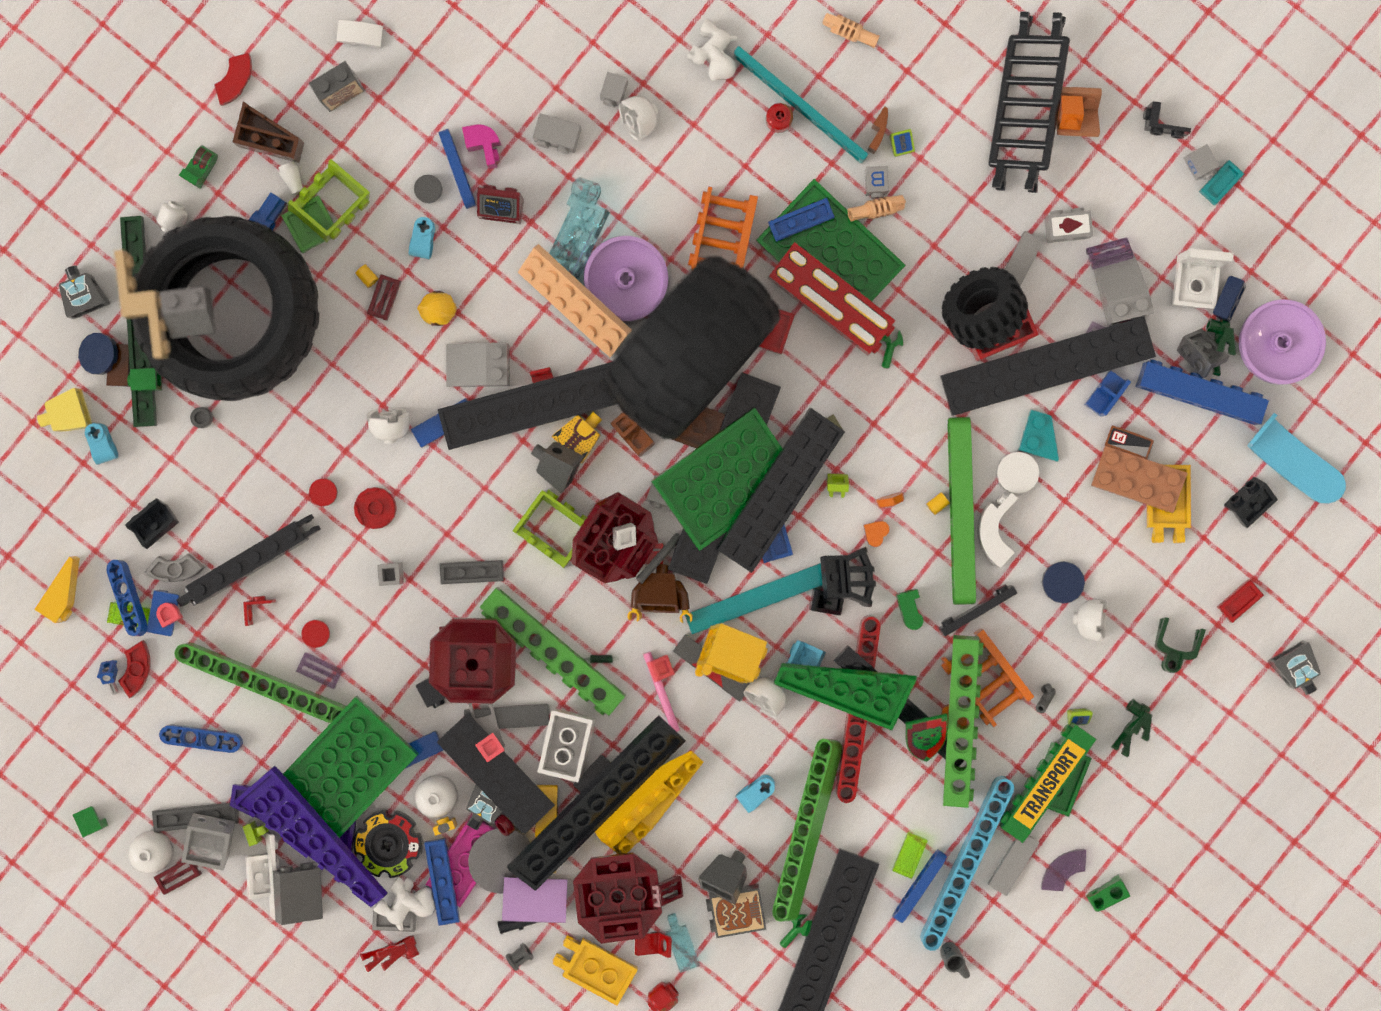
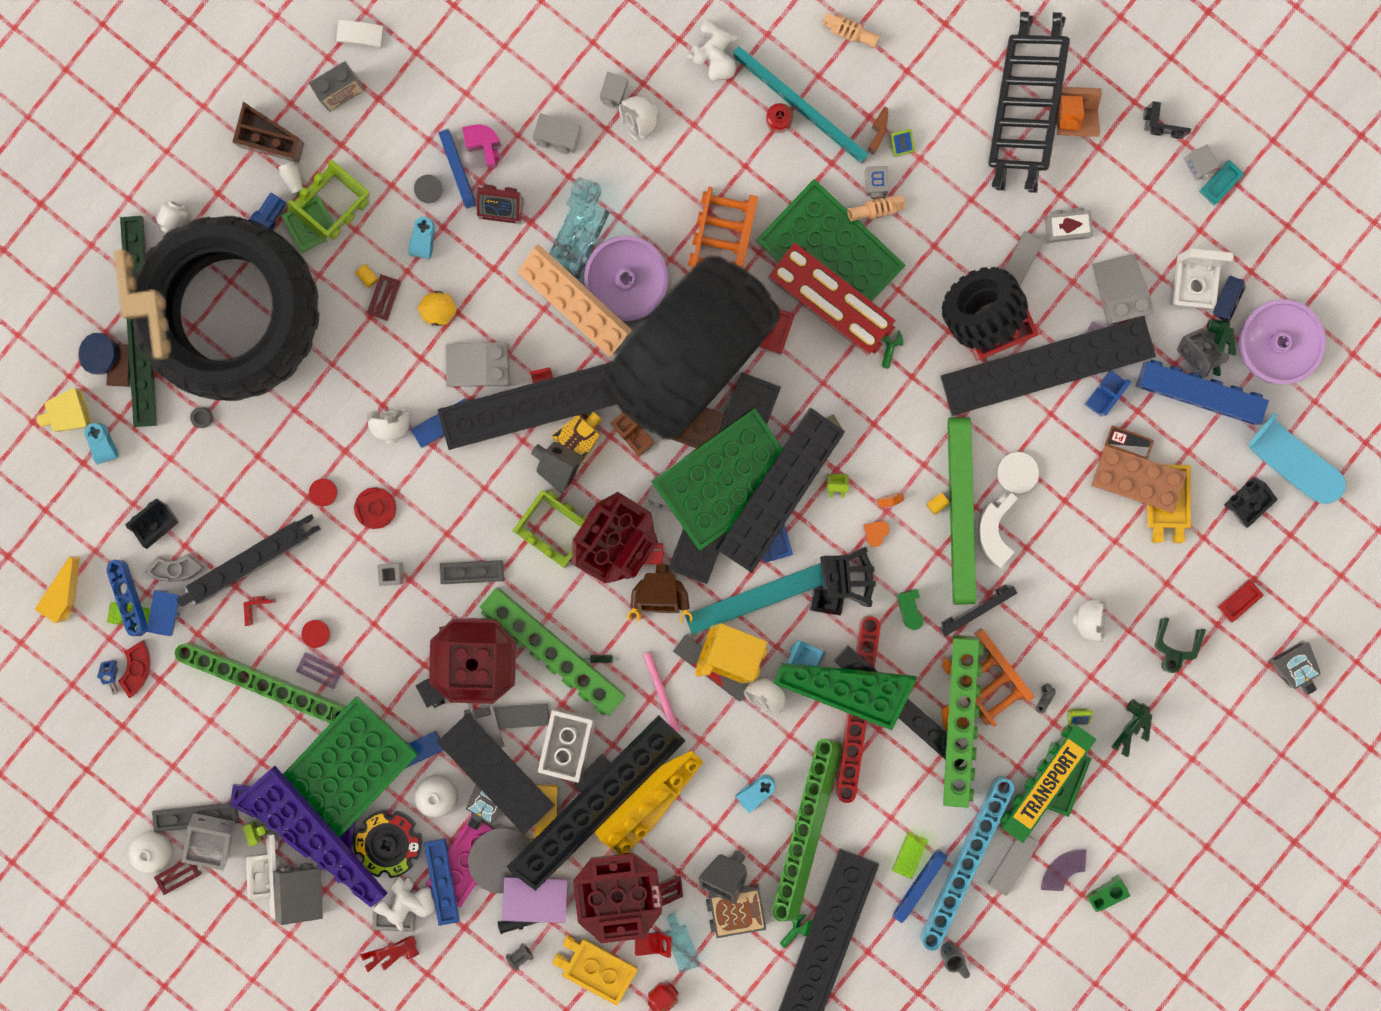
(81, 294): dark grey torso -> none
(88, 821): green panel -> none
(144, 380): green brick -> none
(168, 613): coral tile -> none
(188, 312): flat silver slope -> none
(199, 166): green leg -> none
(201, 735): blue beam -> none
(236, 79): red tile -> none
(444, 824): yellow plate -> none
(490, 747): coral tile -> none
(504, 825): dark red tile -> none
(624, 536): white tile -> none
(658, 558): dark grey bar -> none
(660, 668): coral tile -> none
(801, 219): blue tile -> none
(926, 736): shield -> none
(1039, 436): teal wing -> none
(1063, 582): dark blue tile -> none
(1111, 260): clear purple tile -> none

